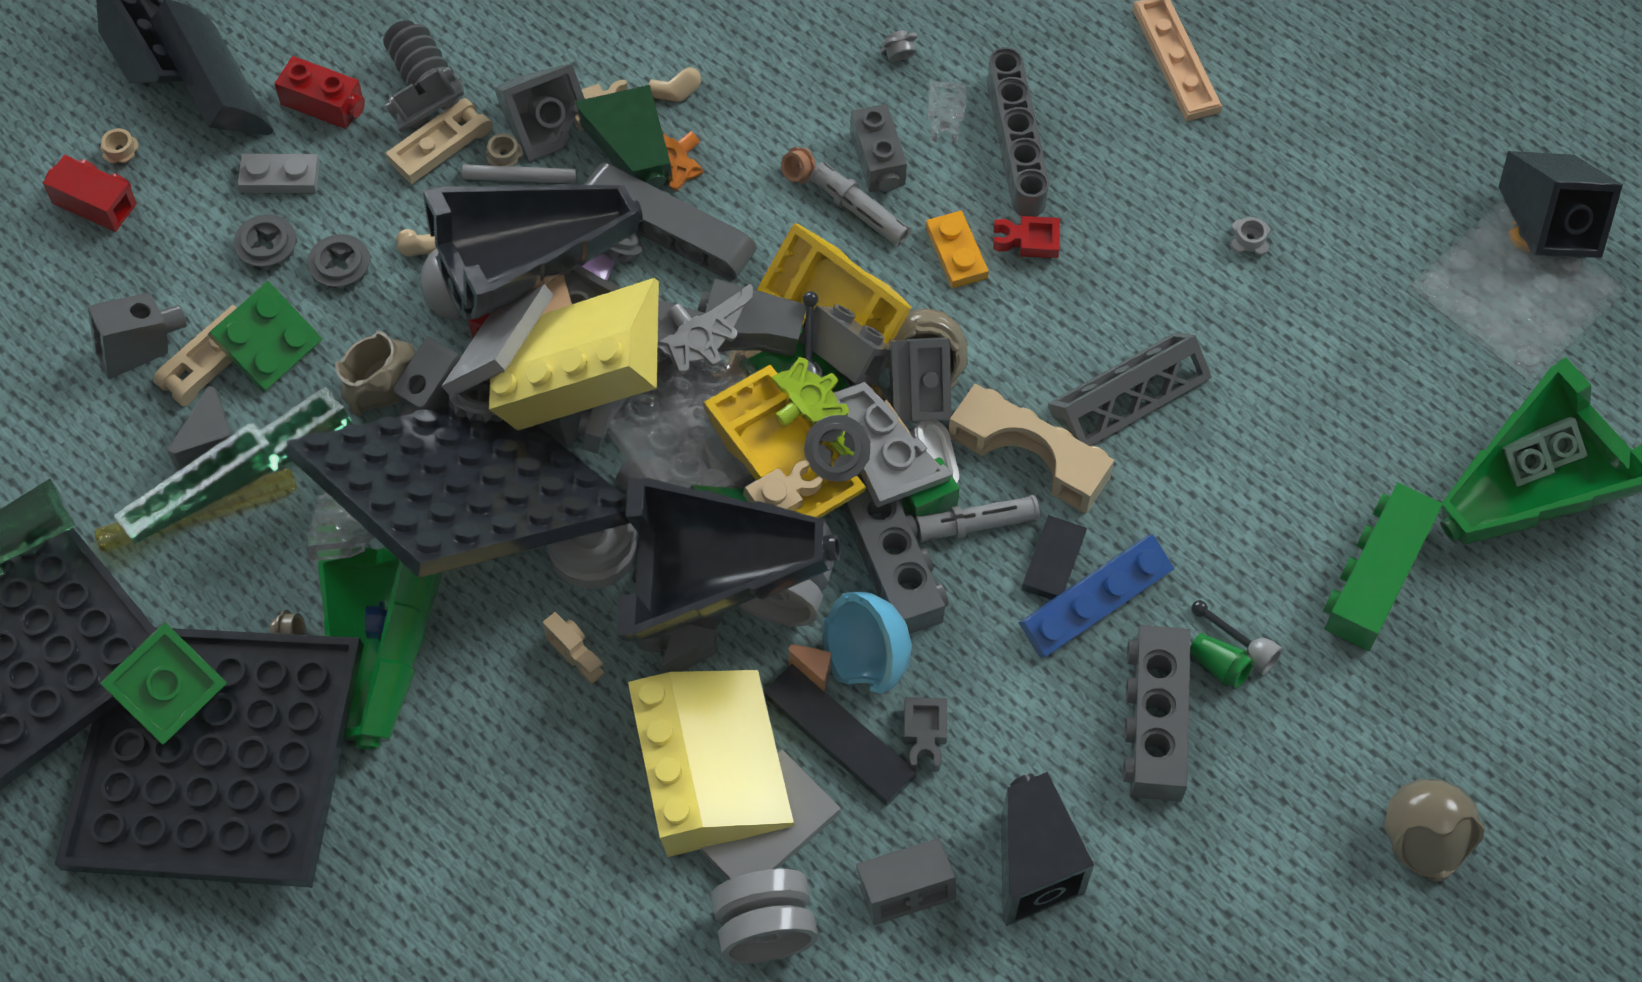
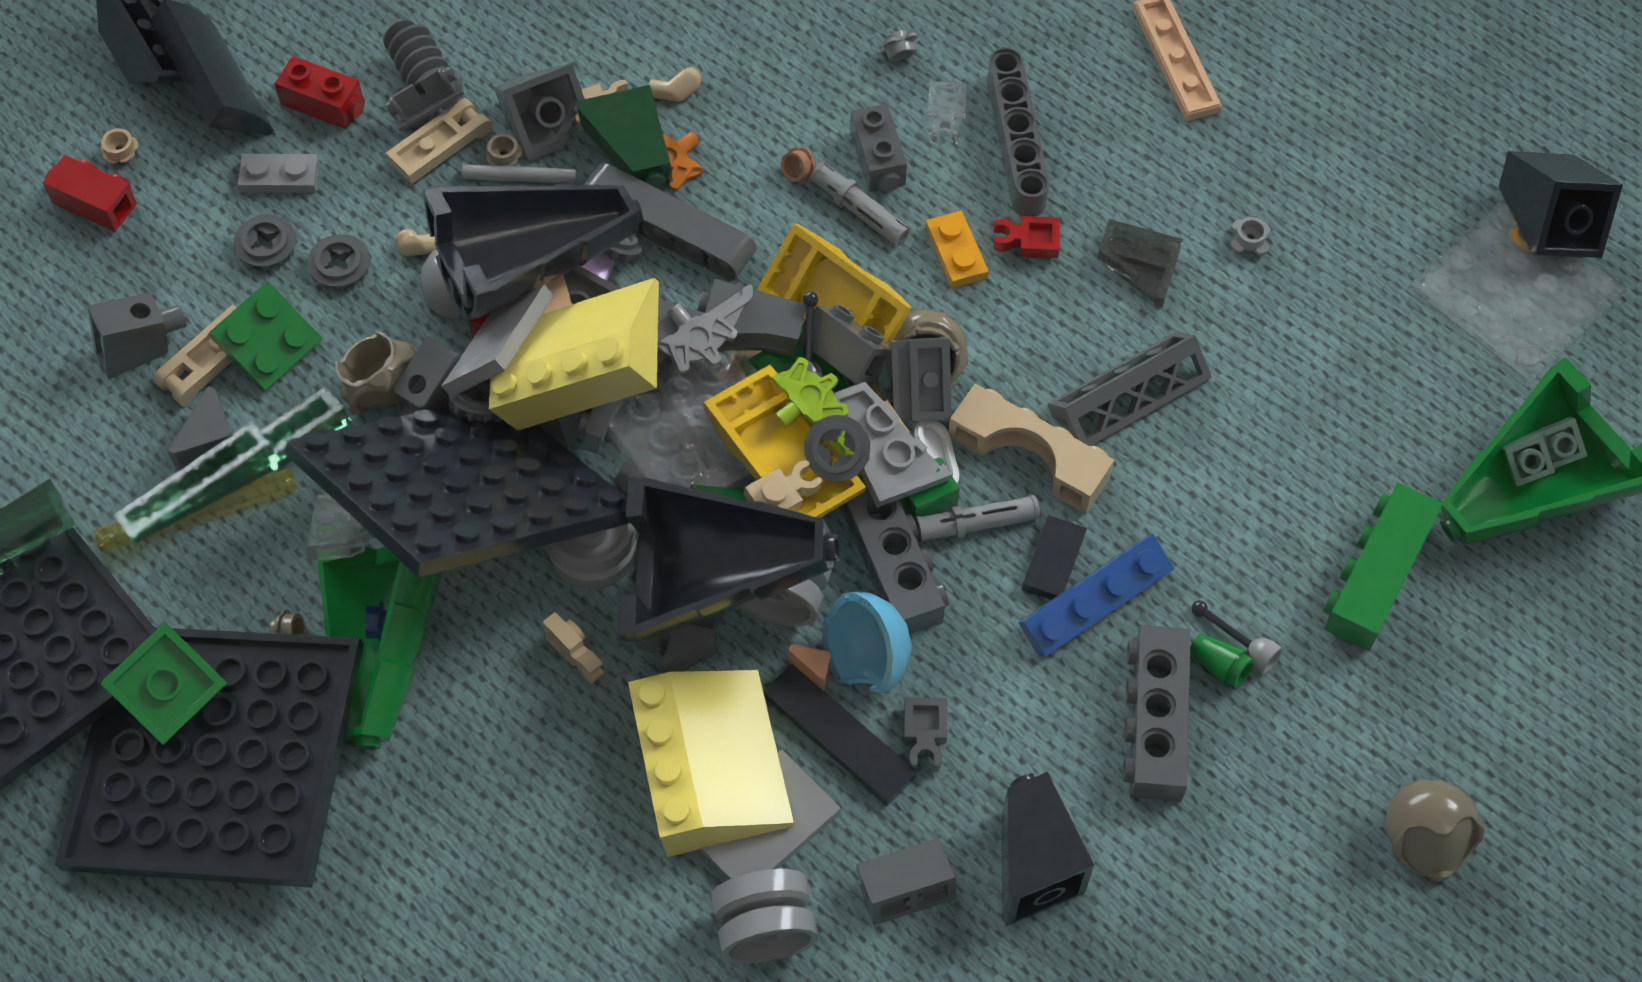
(1141, 257): none -> clear smoke wing

